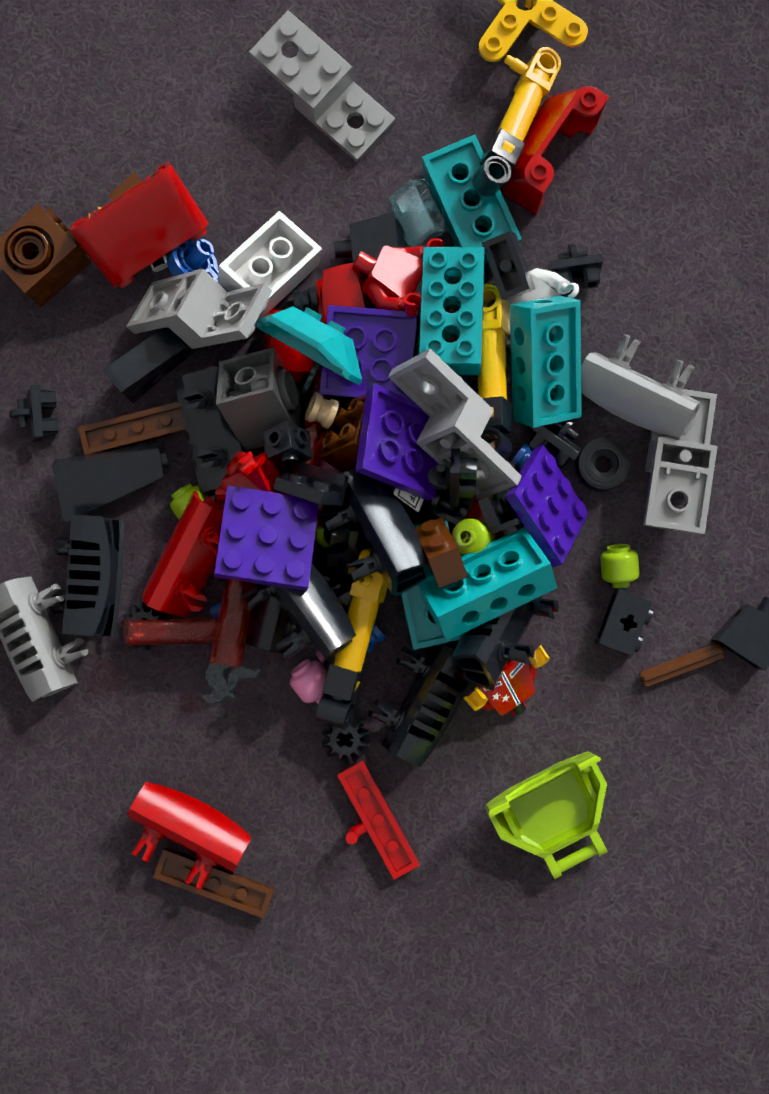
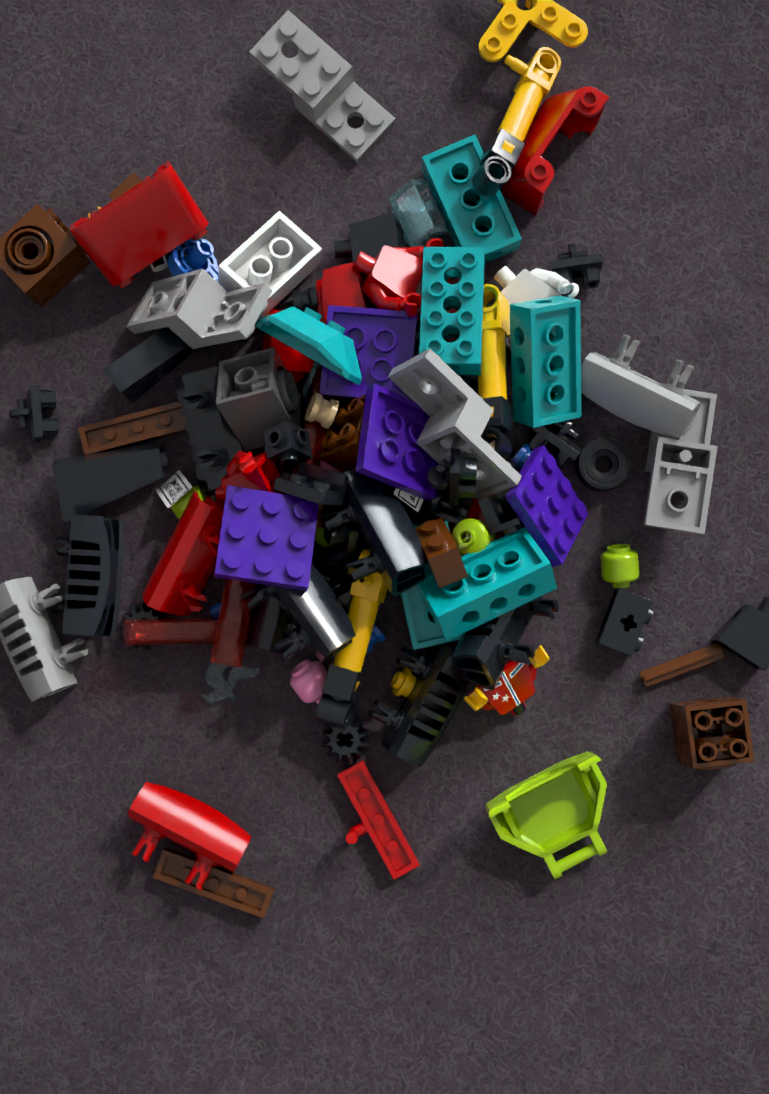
(173, 489): none -> white sticker
(403, 682): none -> yellow plate
(508, 265): black brick -> none
(712, 733): none -> reddish brown brick

